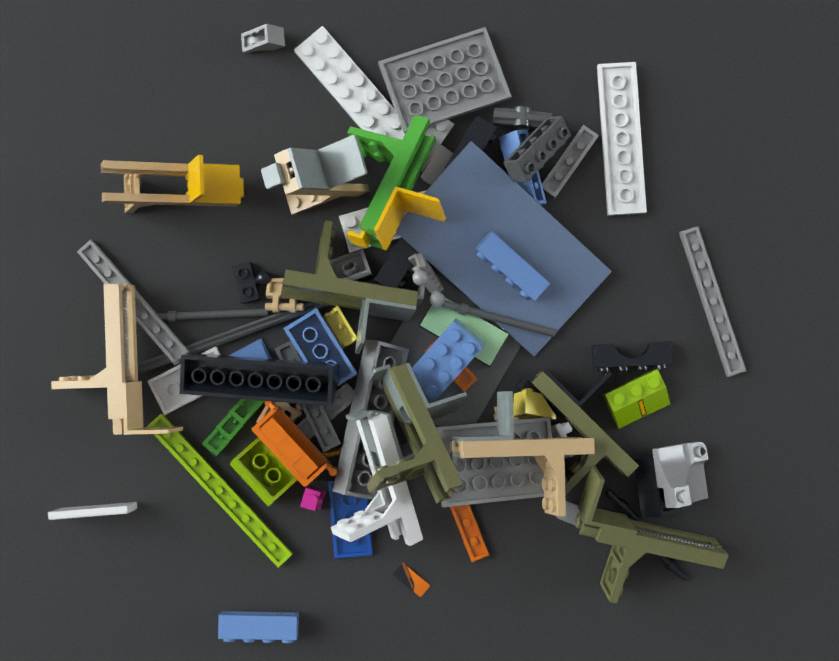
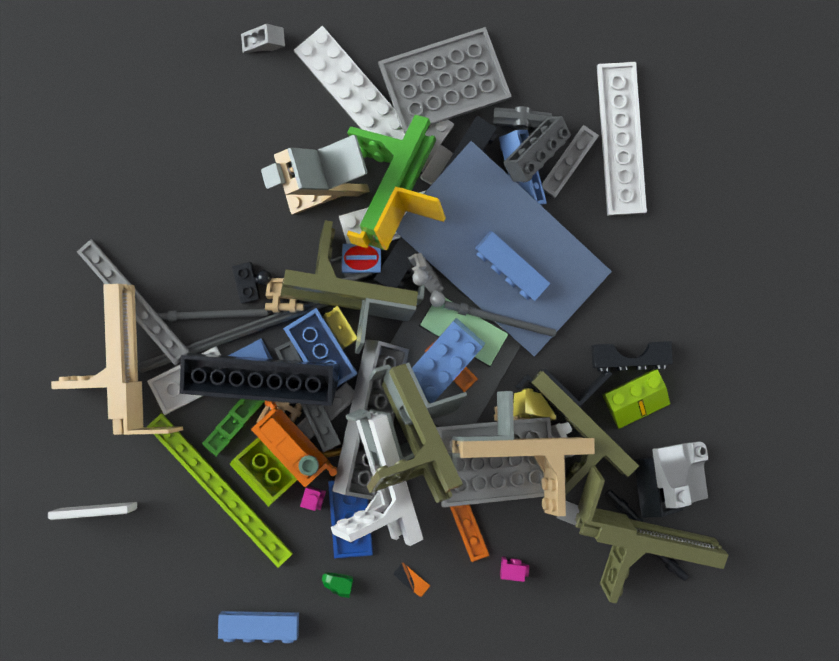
(206, 184): piece -> none
(308, 465): none -> sand green tile
(338, 583): none -> green rock
(360, 259): none -> piece
(513, 570): none -> dark pink brick
(712, 301): light grey tile -> none

